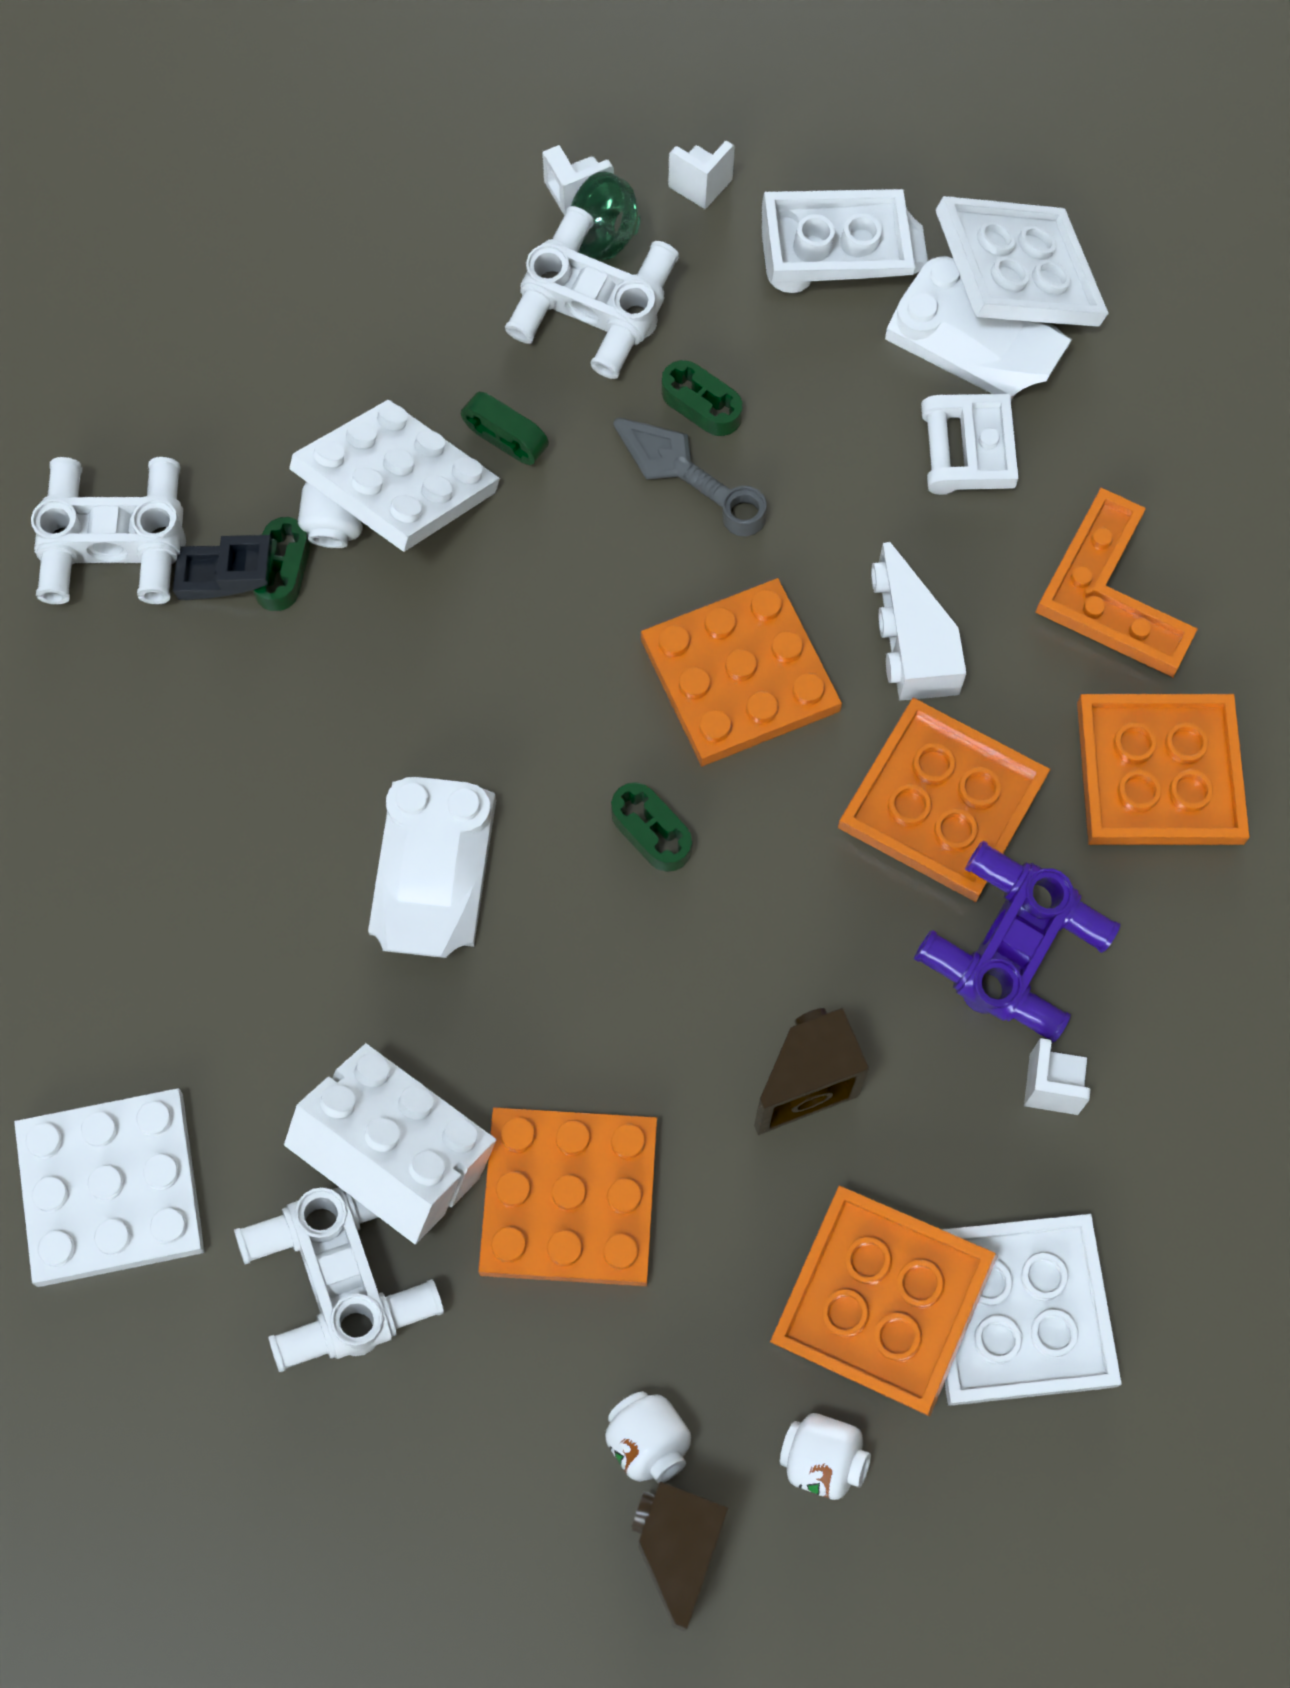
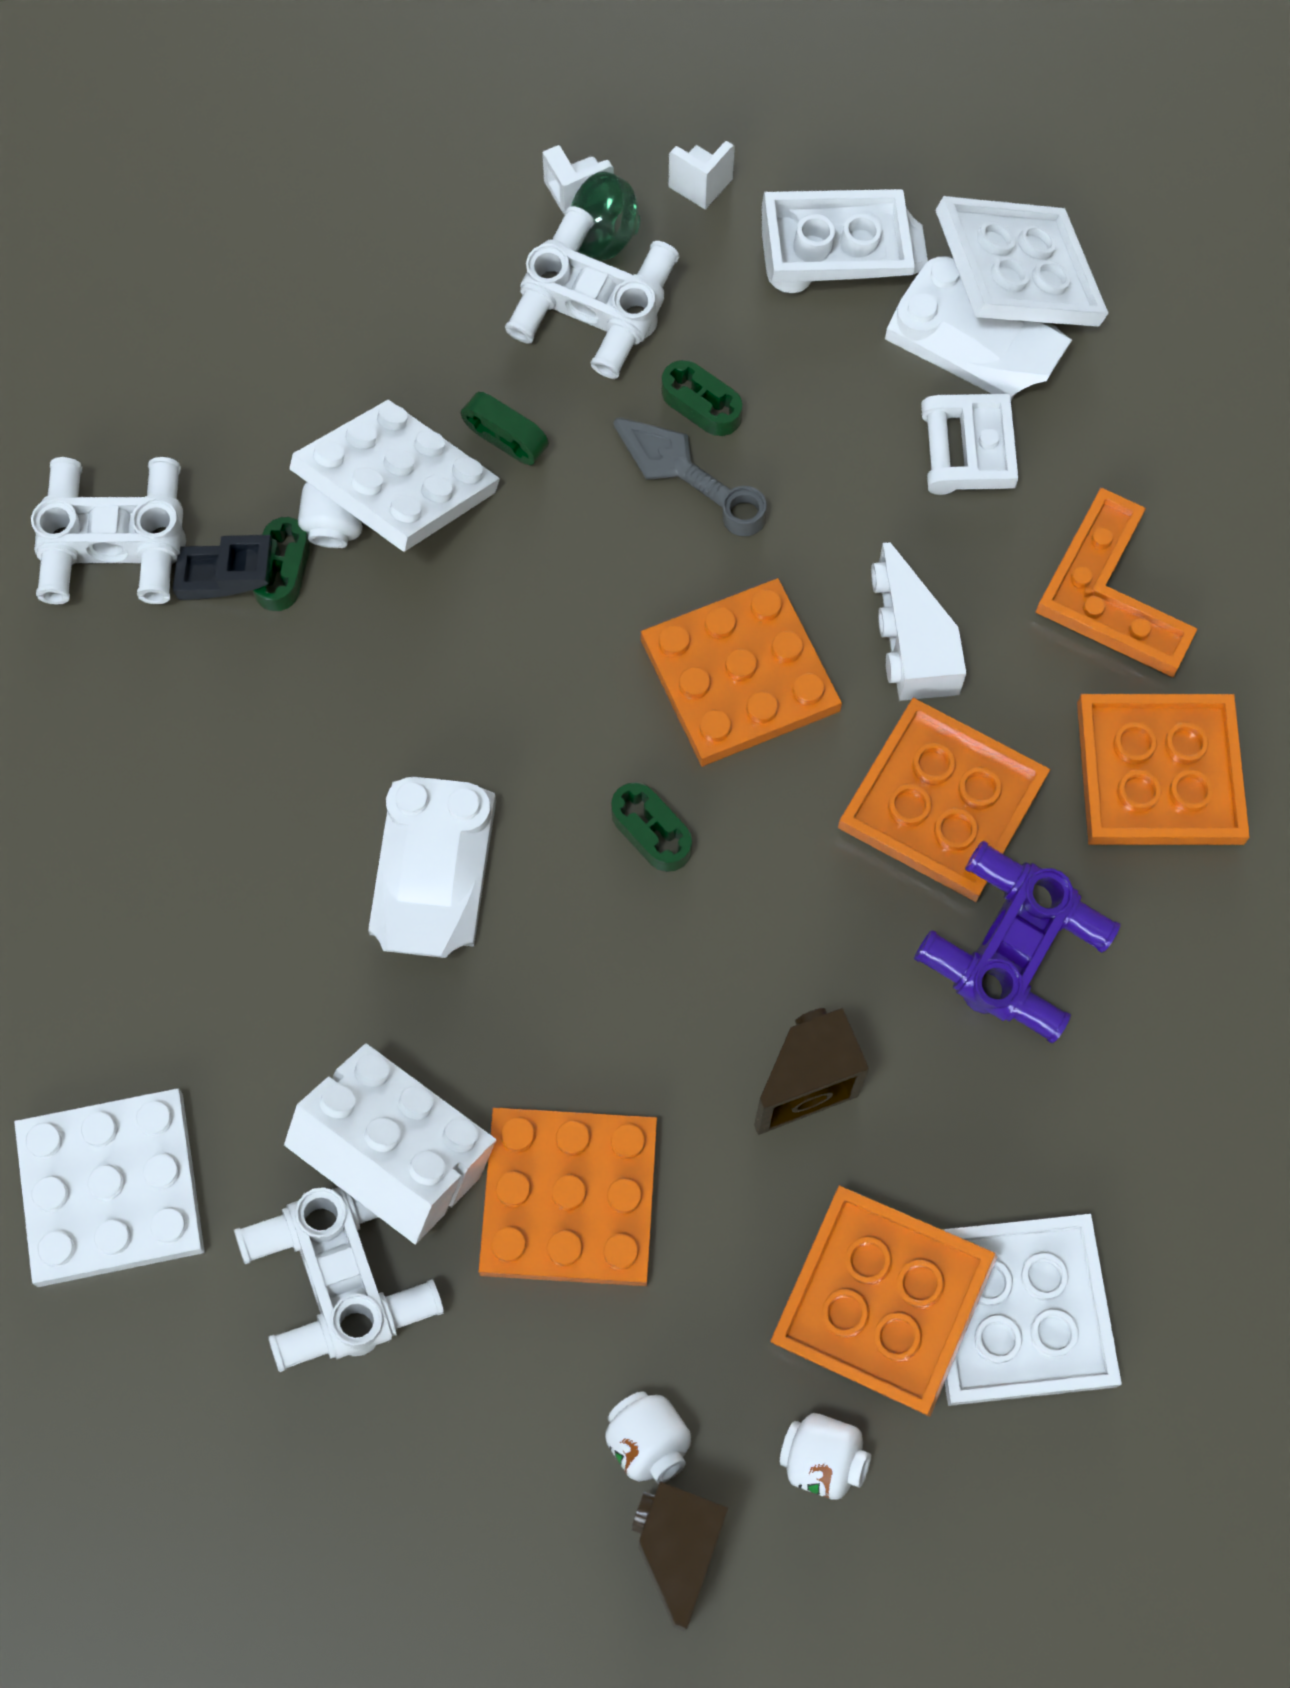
(1056, 1080): white panel -> none

